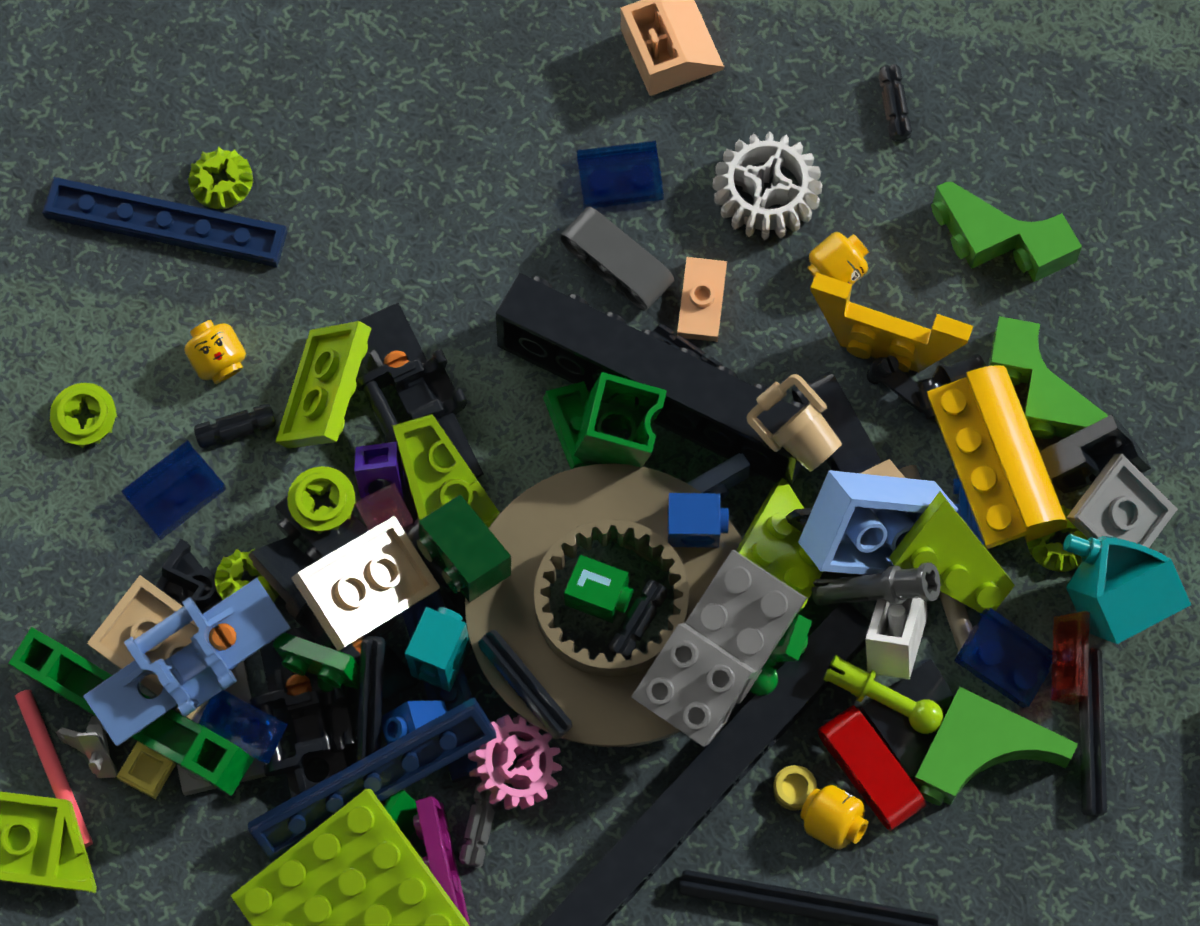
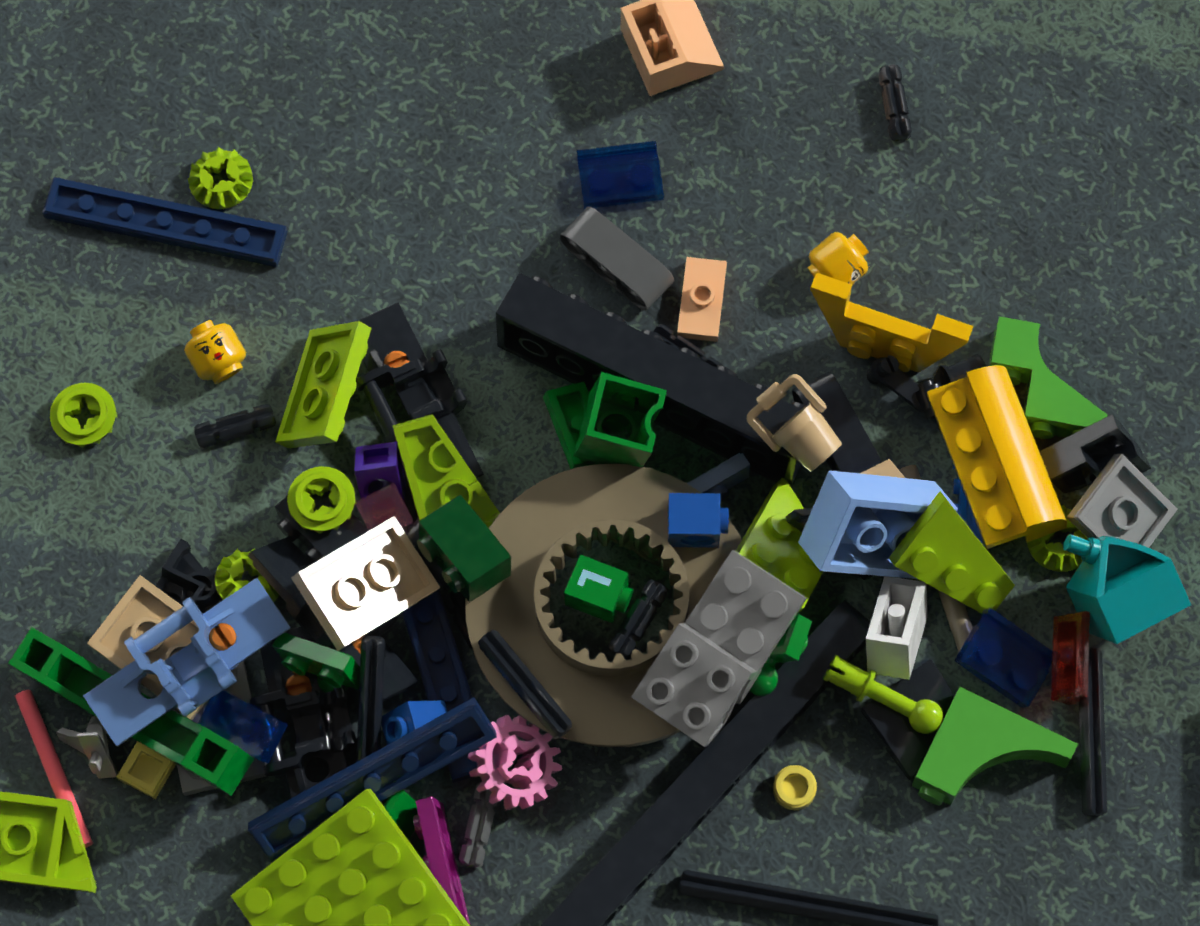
(173, 490): clear blue plate -> none
(438, 647): teal brick -> none
(797, 200): white gear -> none
(834, 817): yellow head -> none
(871, 768): red beam -> none
(892, 585): dark grey pin -> none
(985, 233): bright green arch -> none

